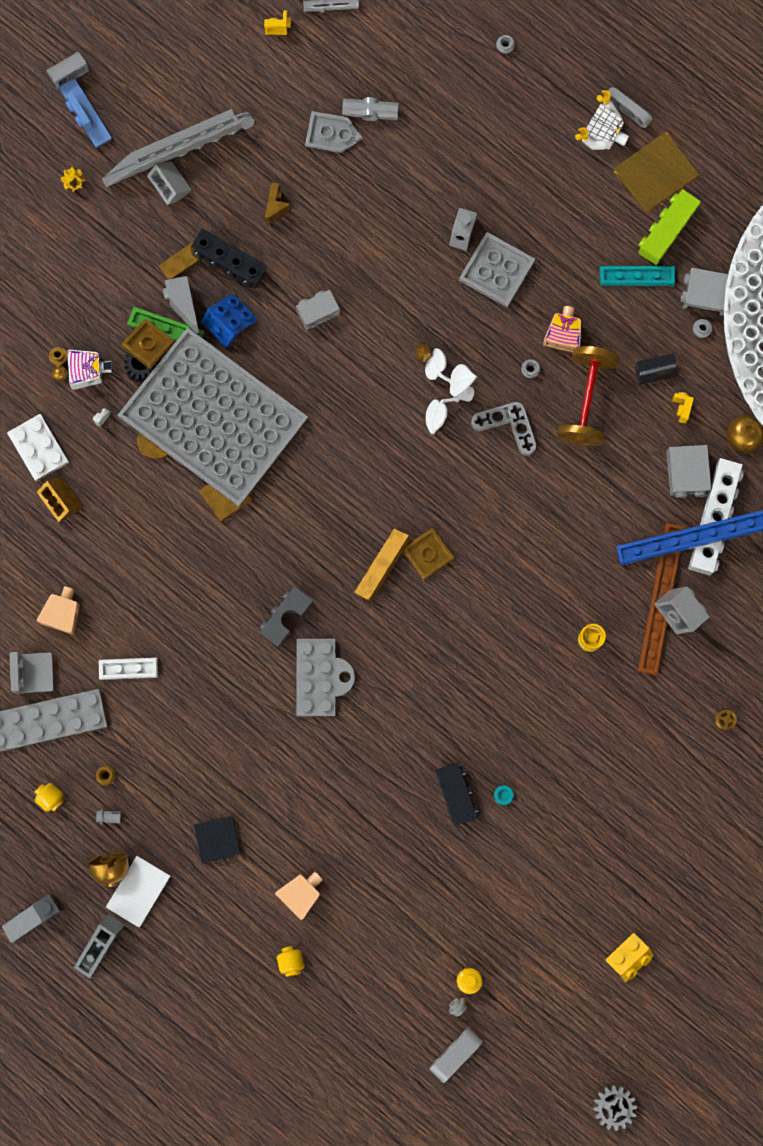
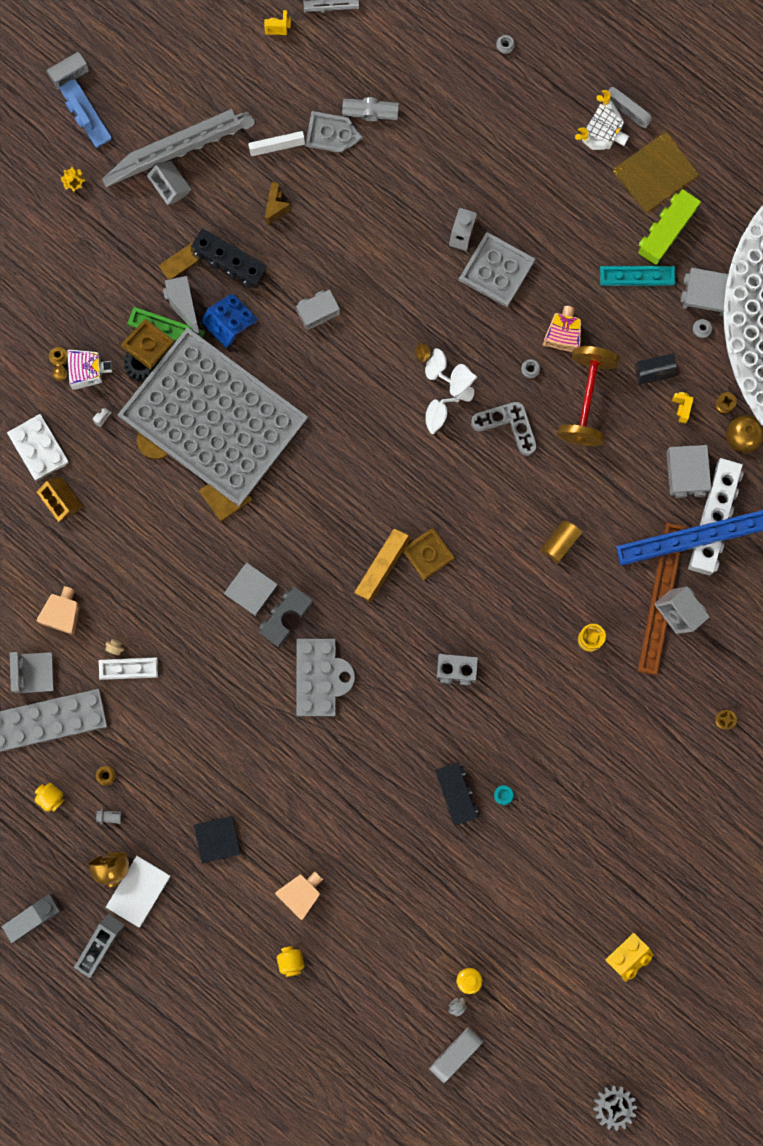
(114, 647): none -> tan plate
(250, 589): none -> light grey tile
(276, 143): none -> white tile
(456, 663): none -> light grey brick
(561, 541): none -> pearl gold brick
(723, 406): none -> pearl gold wheel

